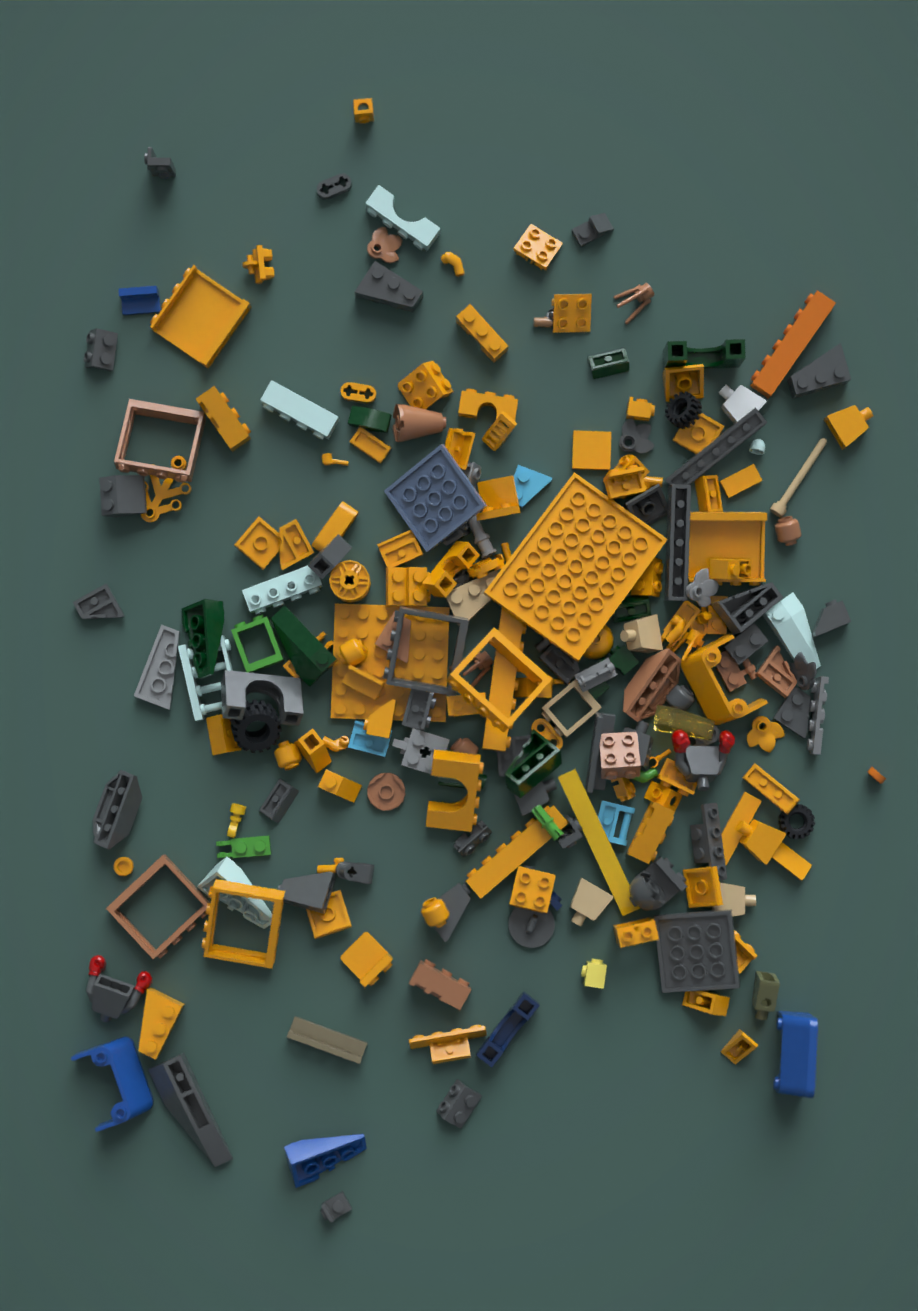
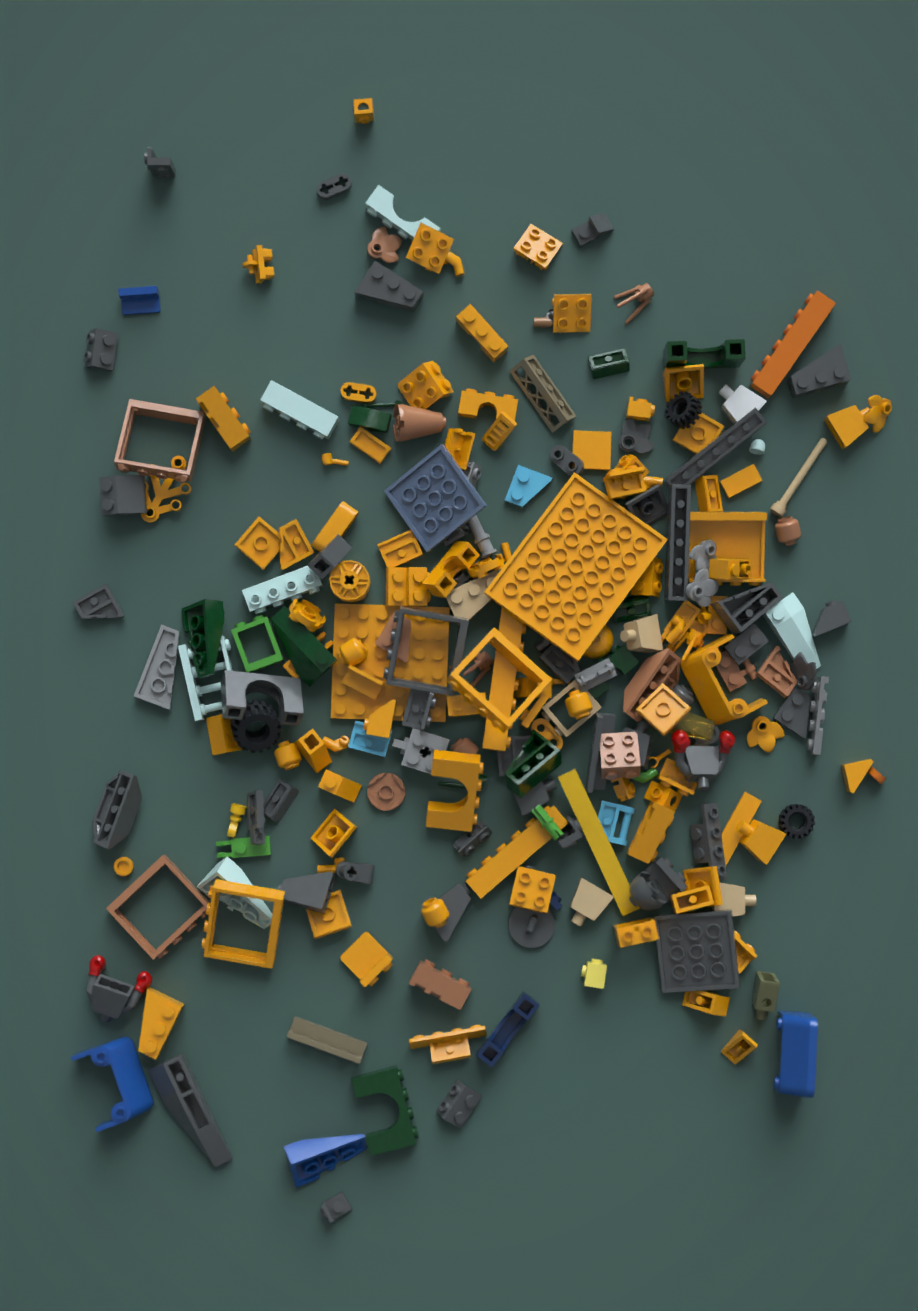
(199, 316): light orange panel -> none
(256, 817): none -> dark grey hinge
(307, 614): none -> light orange plate
(333, 833): none -> light orange slope
(367, 405): none -> dark green hinge
(402, 1131): none -> dark green arch
(429, 248): none -> light orange hinge
(499, 497): light orange bracket -> none
(528, 716): none -> light orange wing
(545, 390): none -> dark tan fence
(566, 460): none -> dark grey plate
(578, 704): none -> light orange head
(663, 709): none -> light orange tile
(691, 899): none -> light orange slope
(703, 553): none -> light grey plate
(771, 789): light orange tile -> none
(791, 861): light orange slope -> none
(854, 773): none -> light orange slope
(878, 412): none -> light orange plate

